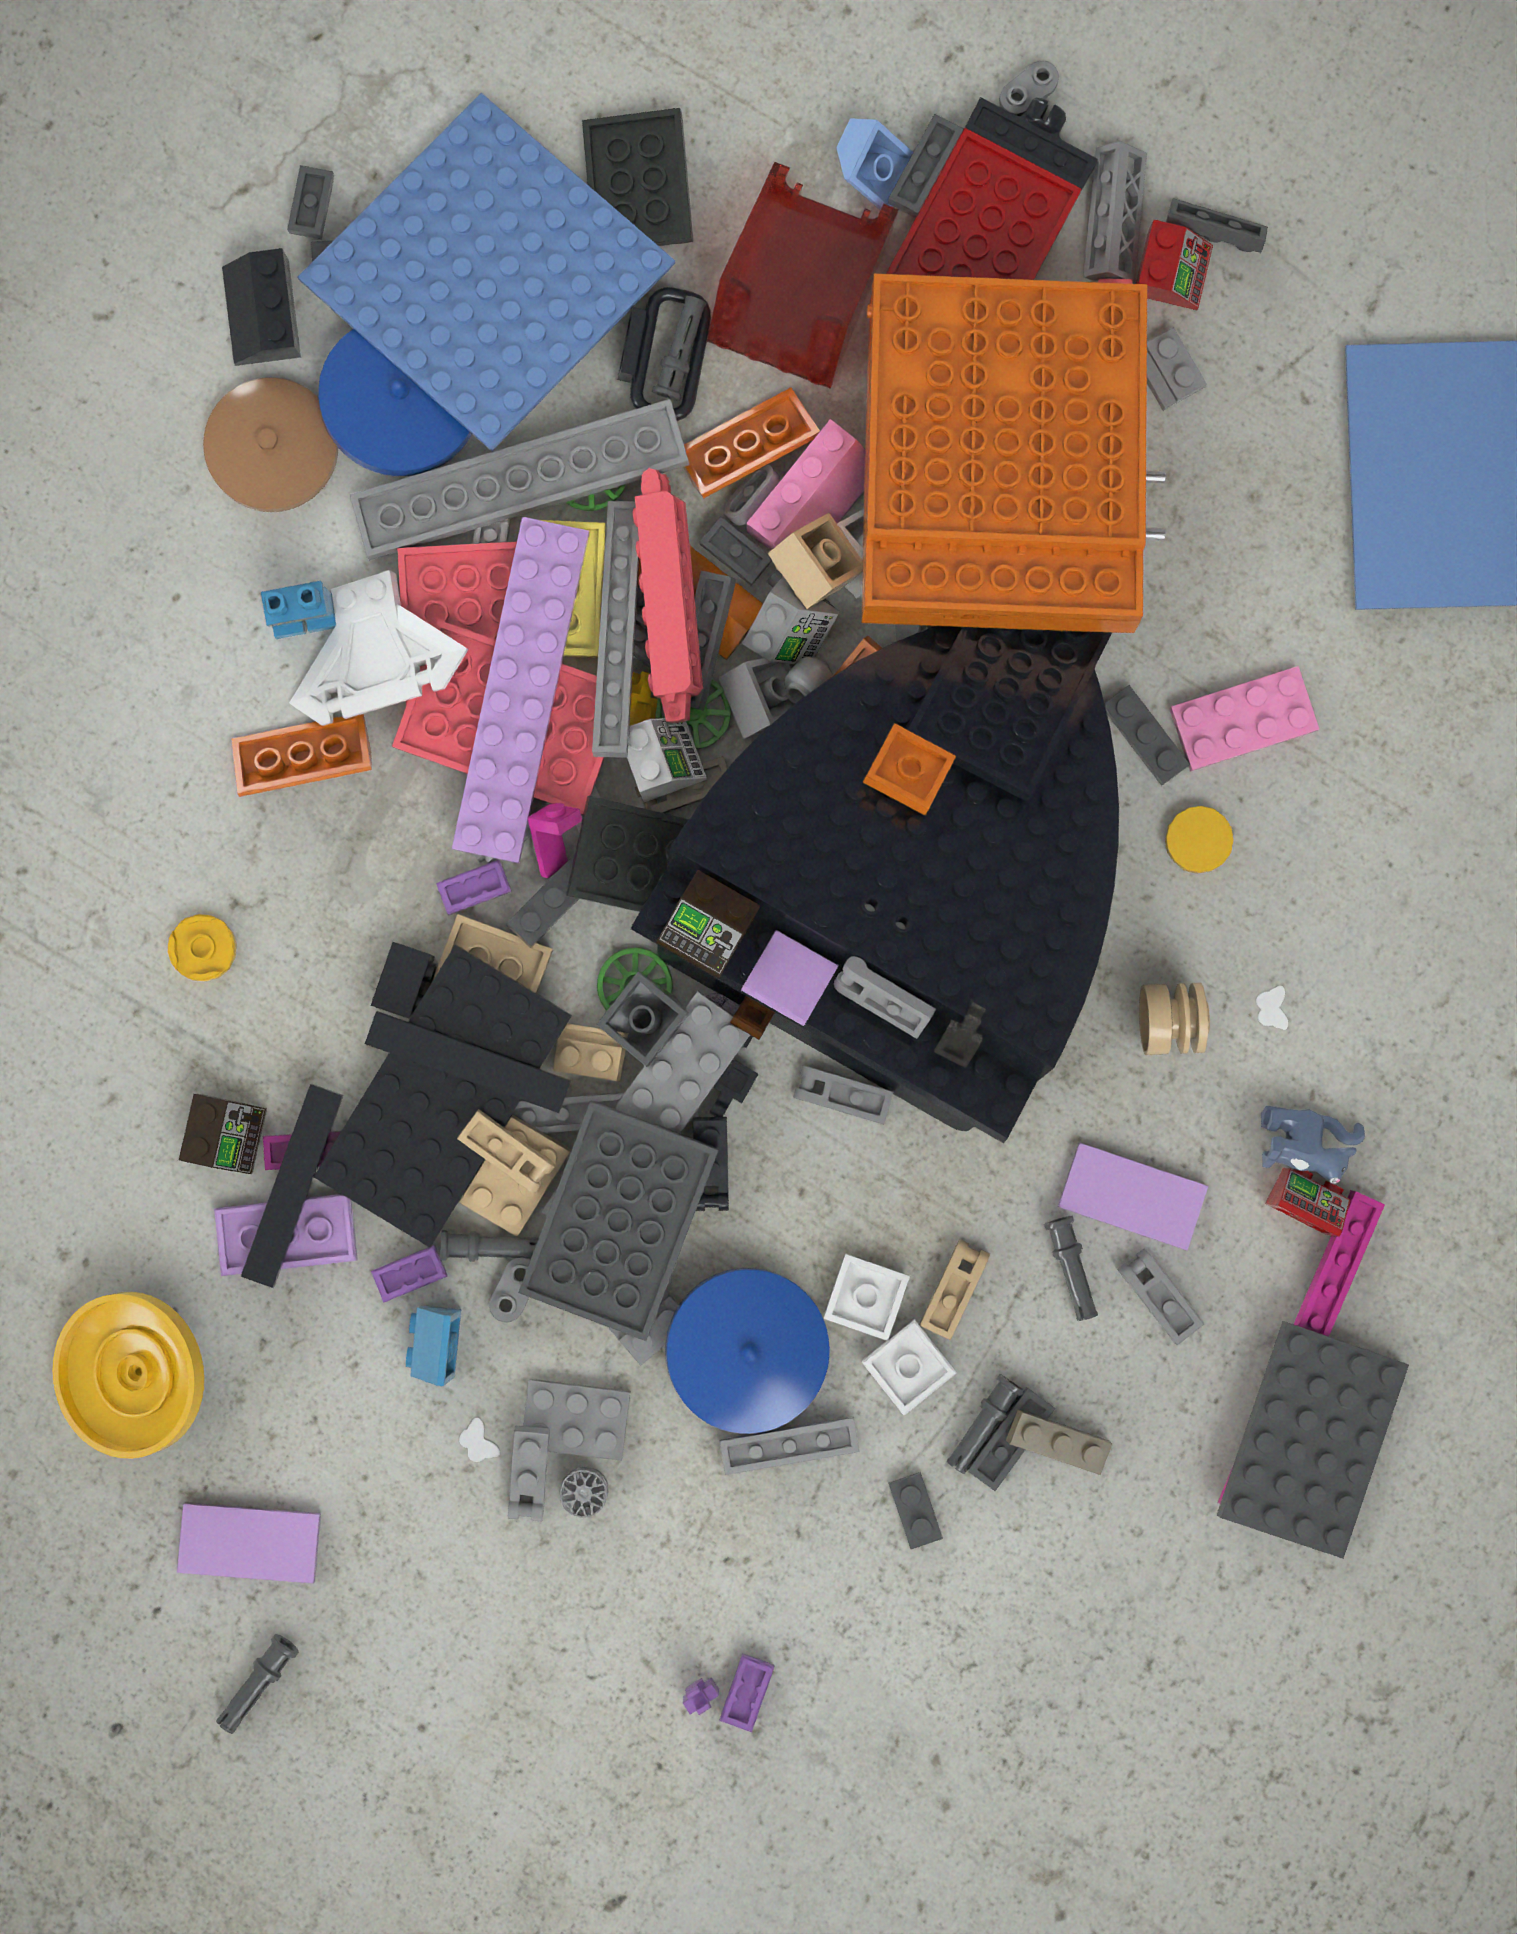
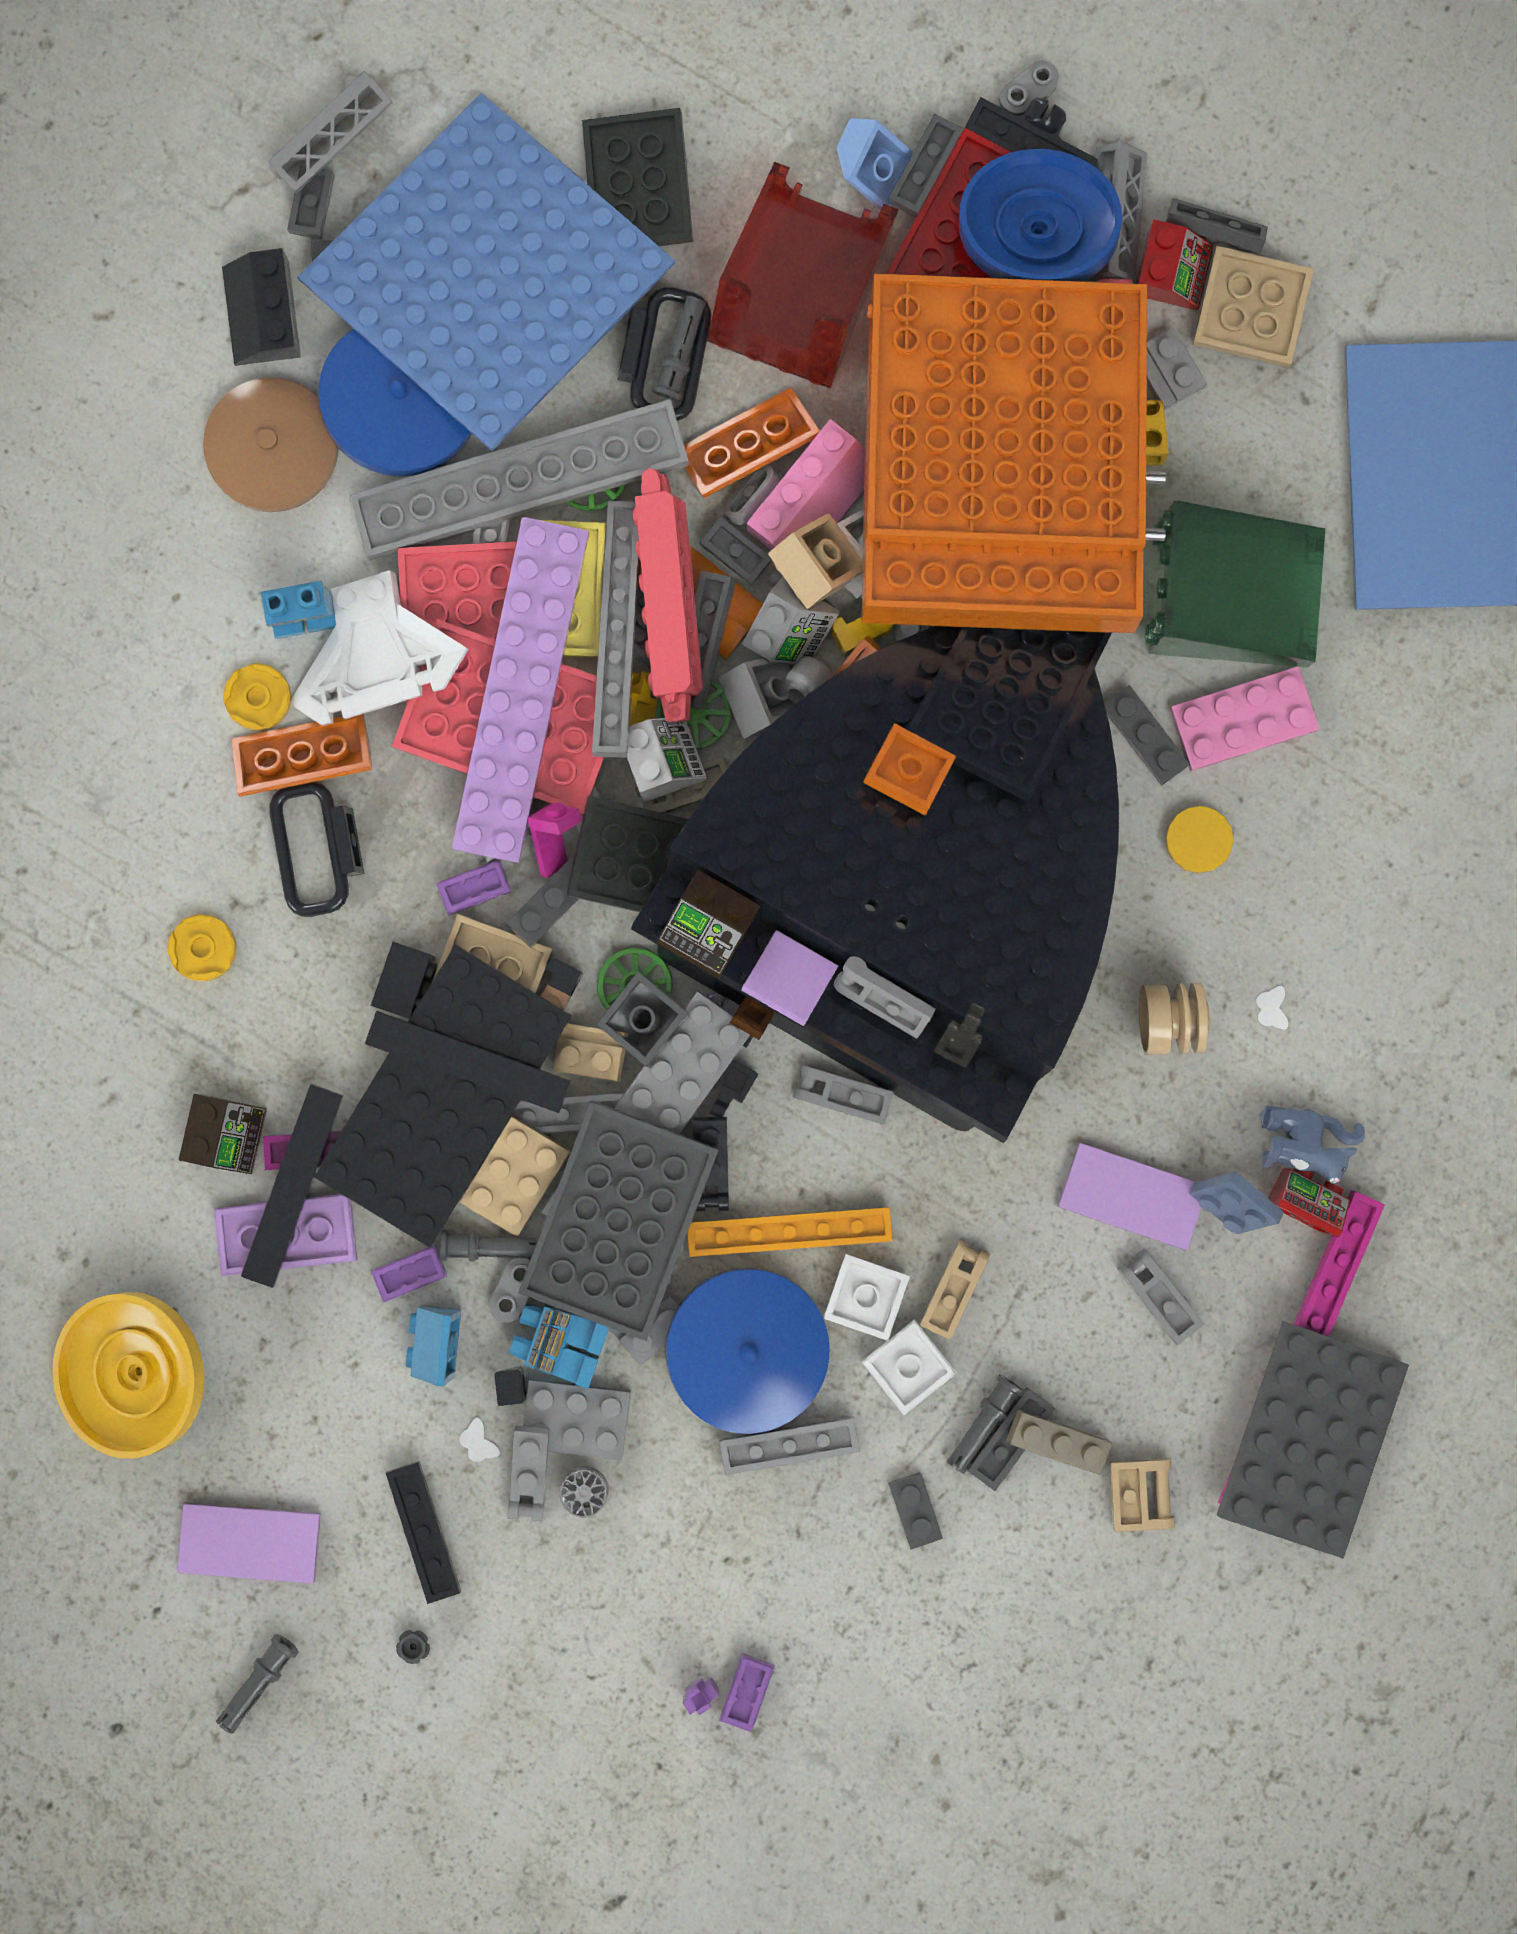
(257, 697): none -> yellow tile
(324, 127): none -> light grey fence
(341, 841): none -> black bar
(406, 1653): none -> dark grey plate
(423, 1532): none -> black plate
(505, 1151): tan plate -> none
(510, 1386): none -> black slope
(550, 1347): none -> dark azure hips
(561, 983): none -> black leg
(789, 1231): none -> light orange plate
(851, 634): none -> yellow leg
(1040, 217): none -> blue container
(1068, 1251): dark grey pin -> none
(1130, 1495): none -> tan plate
(1156, 434): none -> yellow leg
(1236, 1203): none -> sand blue plate
(1237, 587): none -> clear green windscreen
(1253, 306): none -> tan plate

